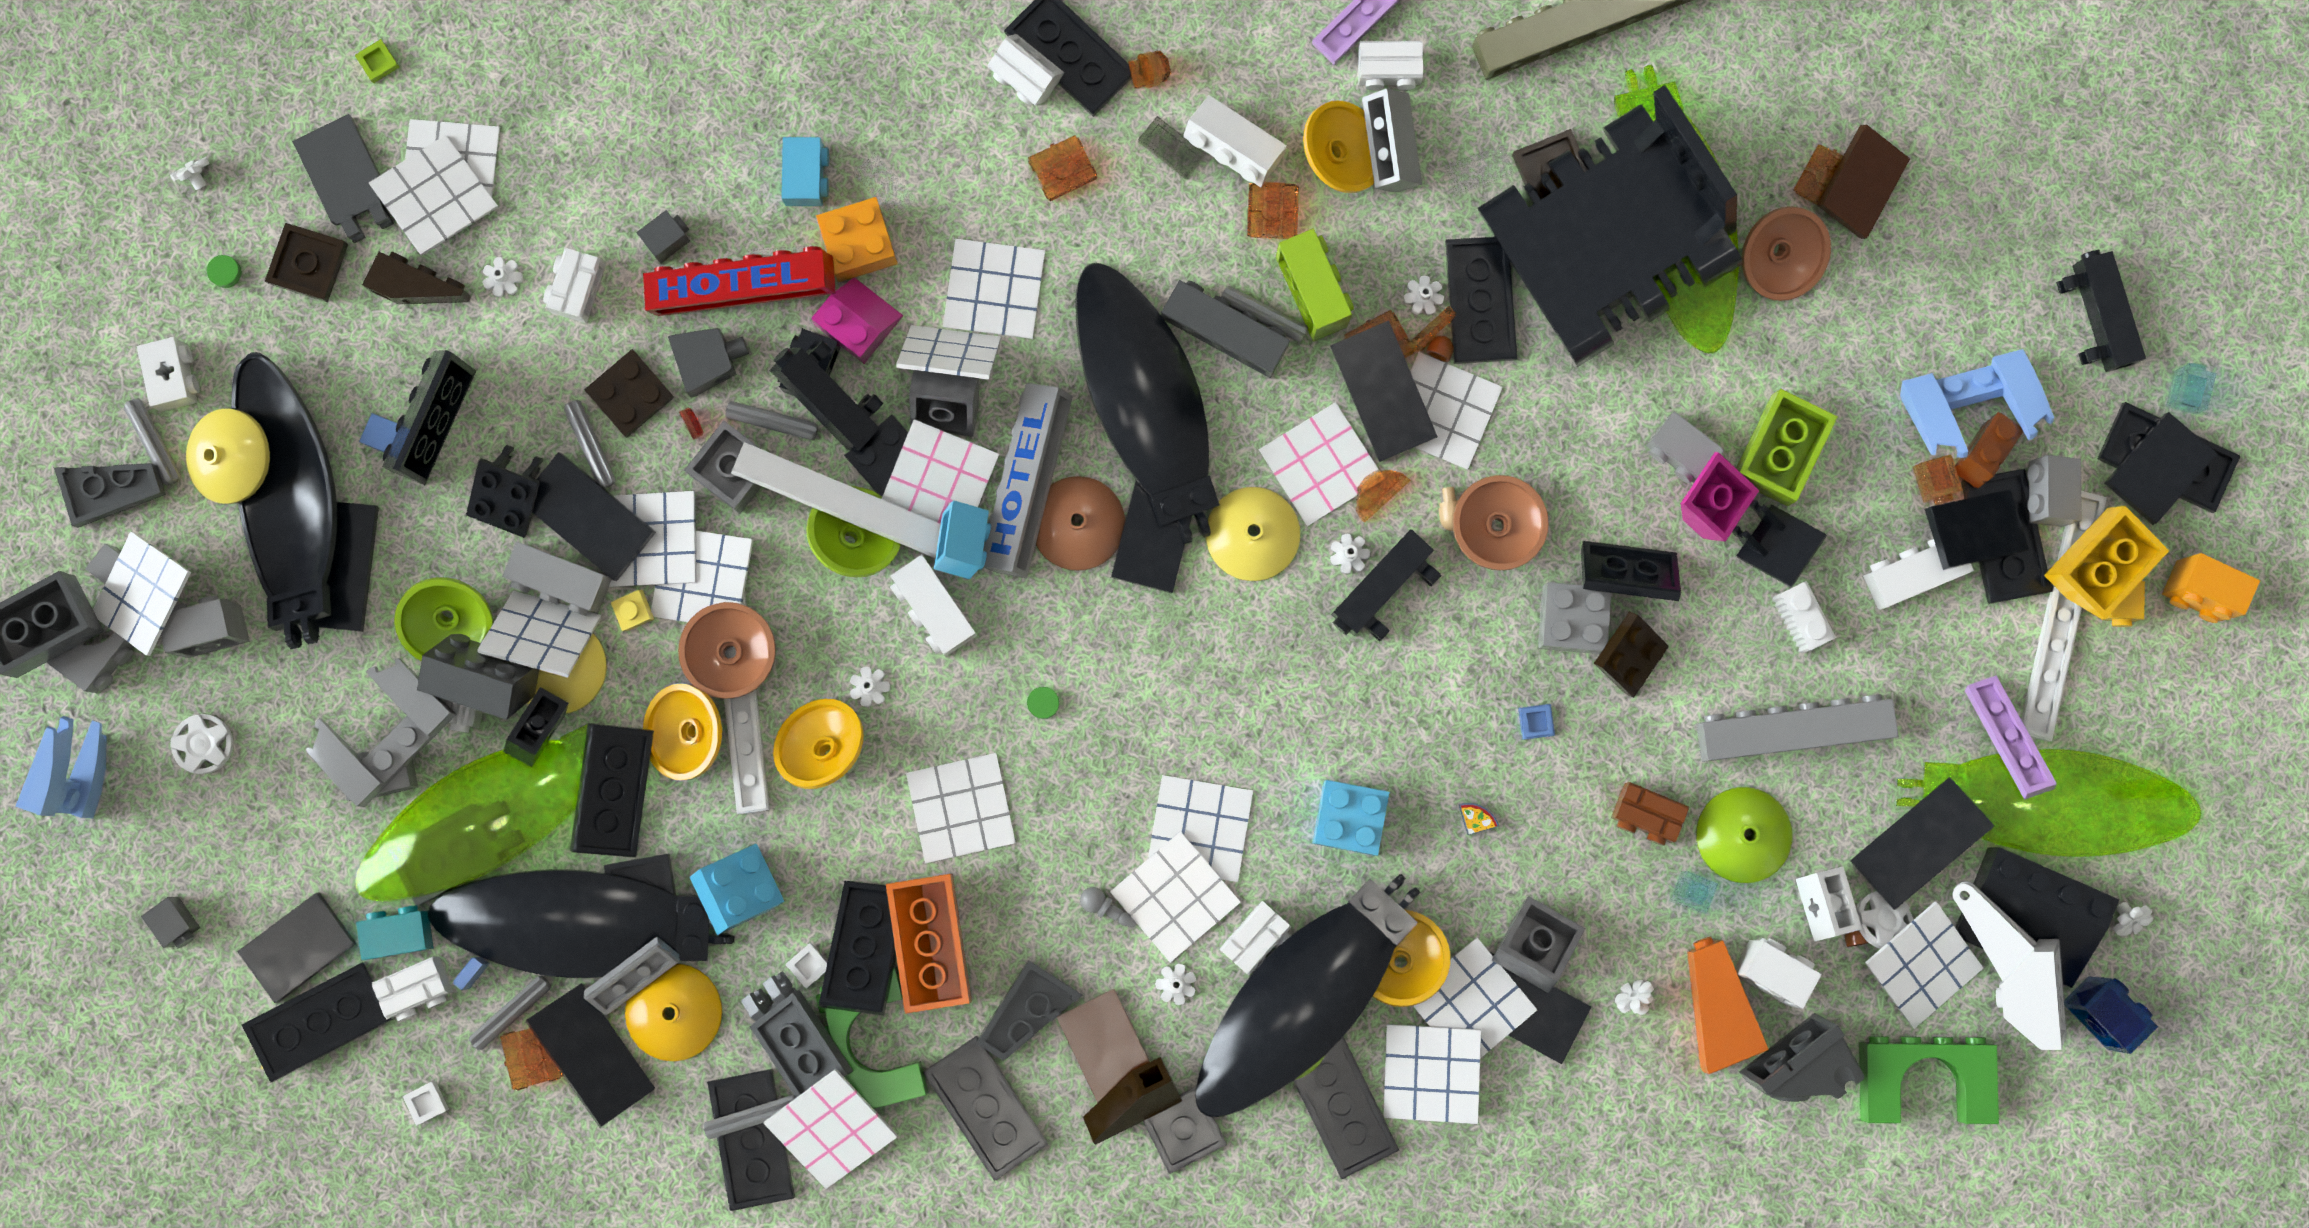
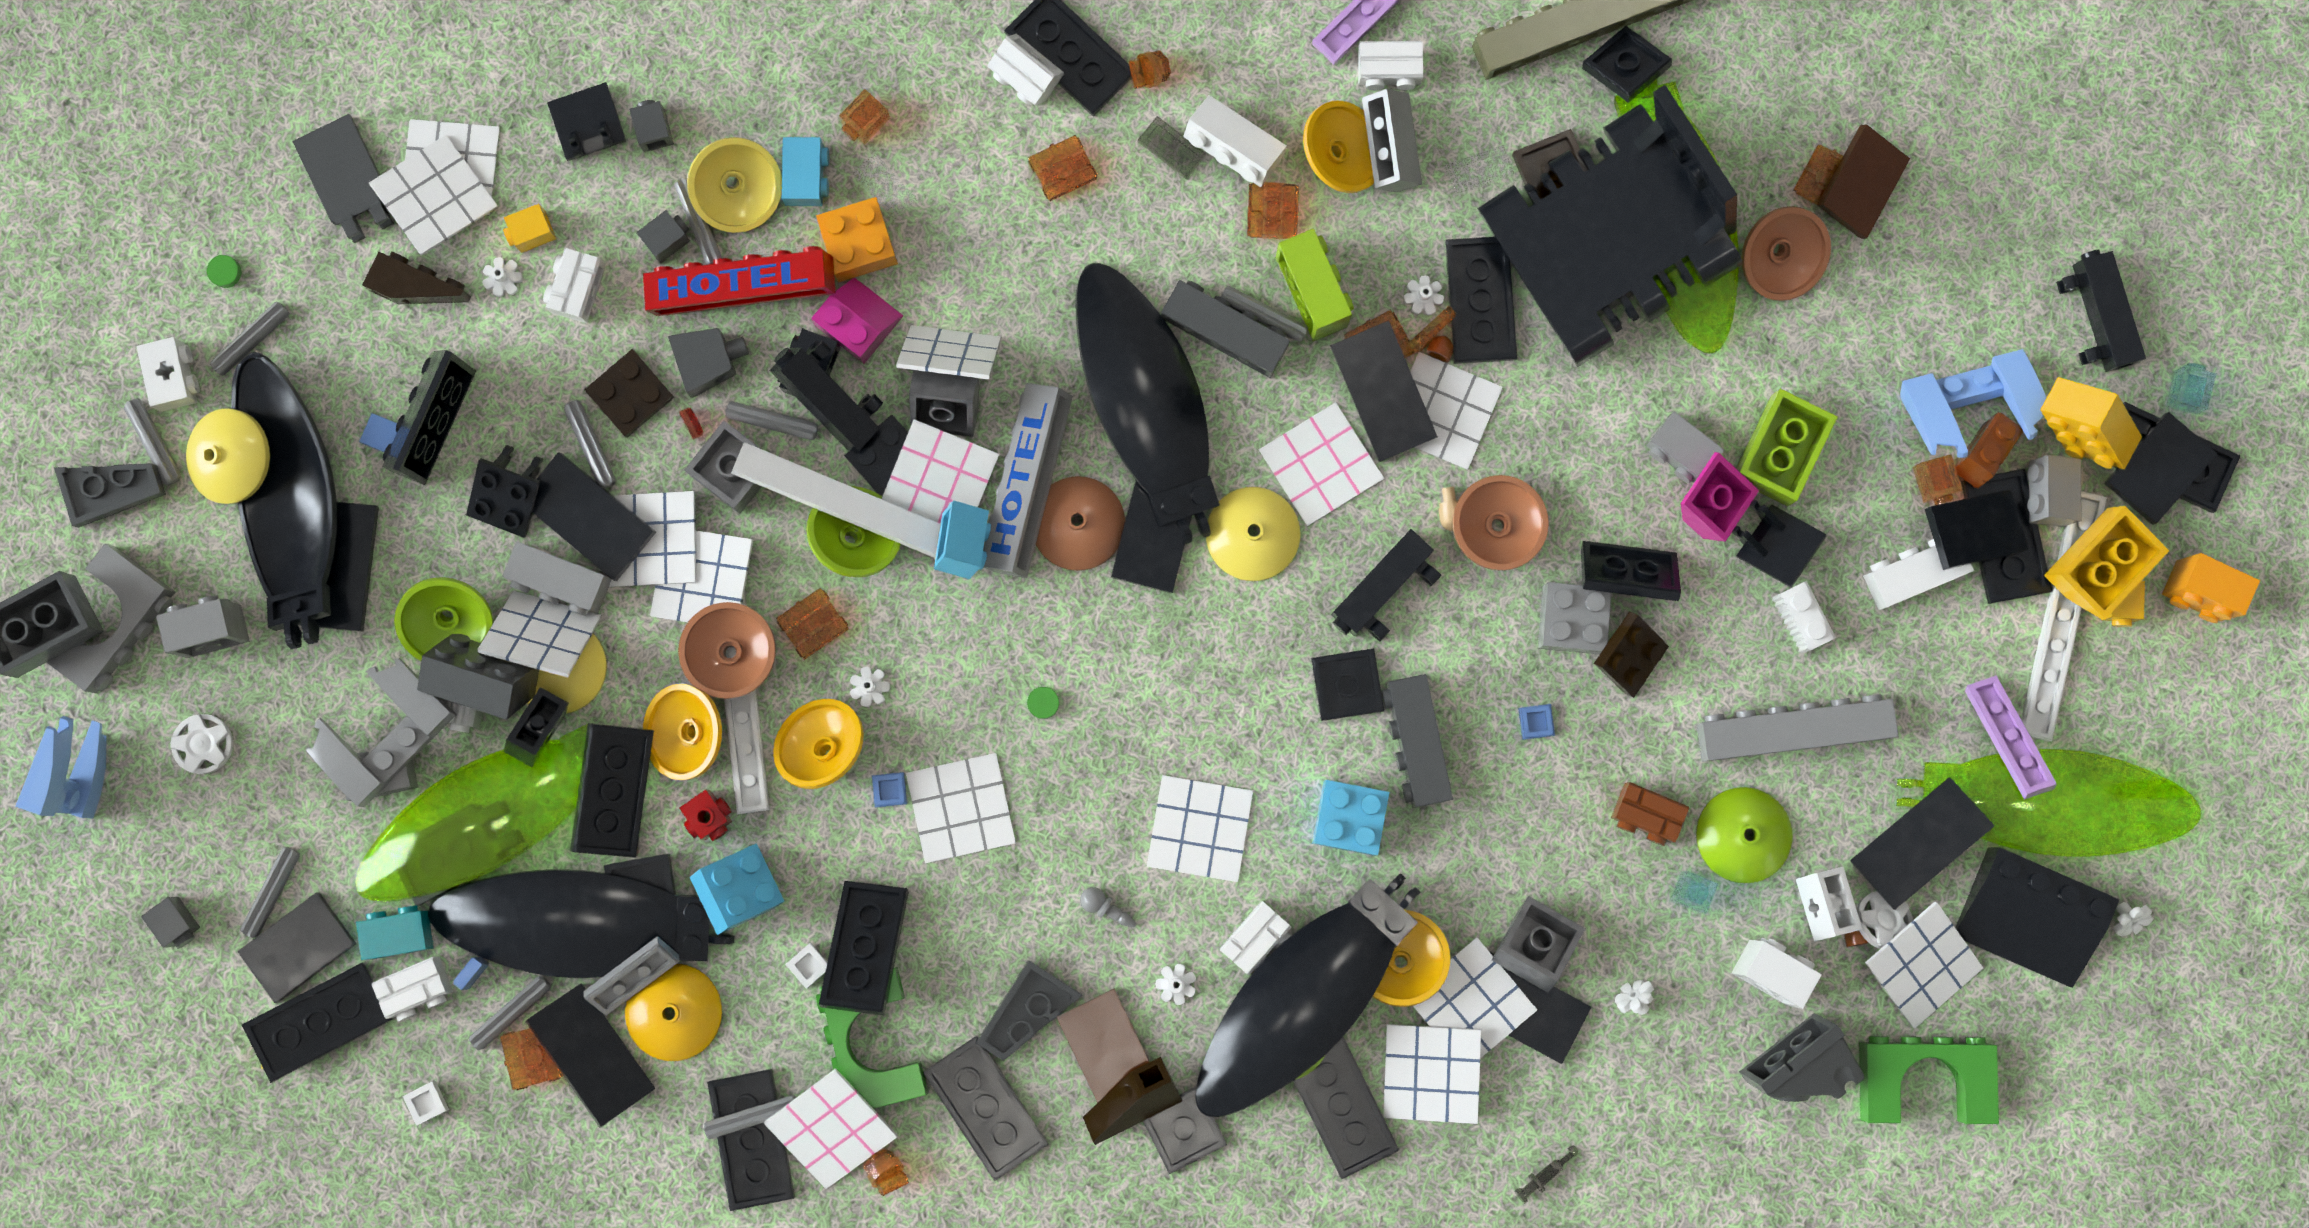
(140, 593): white piece -> none
(192, 173): white plant -> none
(249, 338): none -> light grey axle
(270, 892): none -> light grey axle
(306, 262): dark brown plate -> none
(377, 61): lime tile -> none
(528, 228): none -> yellow brick
(586, 121): none -> black plate
(632, 610): light yellow plate -> none
(651, 125): none -> dark grey brick
(695, 814): none -> red brick
(700, 228): none -> light grey axle
(753, 196): none -> light yellow dish
(793, 1035): dark grey tile -> none
(812, 623): none -> clear orange piece
(863, 117): none -> clear orange brick
(885, 1172): none -> clear orange piece
(889, 789): none -> medium blue tile
(928, 943): orange slope -> none
(932, 606): white brick -> none
(994, 288): white piece -> none
(1175, 896): white piece -> none
(1347, 684): none -> black tile
(1349, 560): white plant -> none
(1377, 490): clear orange tile -> none
(1418, 740): none -> dark grey brick
(1477, 818): tile -> none
(1545, 1175): none -> clear smoke piece
(1627, 64): none -> black tile
(1722, 1012): orange slope -> none
(2028, 969): white slope -> none
(2091, 423): none -> yellow brick
(2111, 1014): clear blue brick -> none

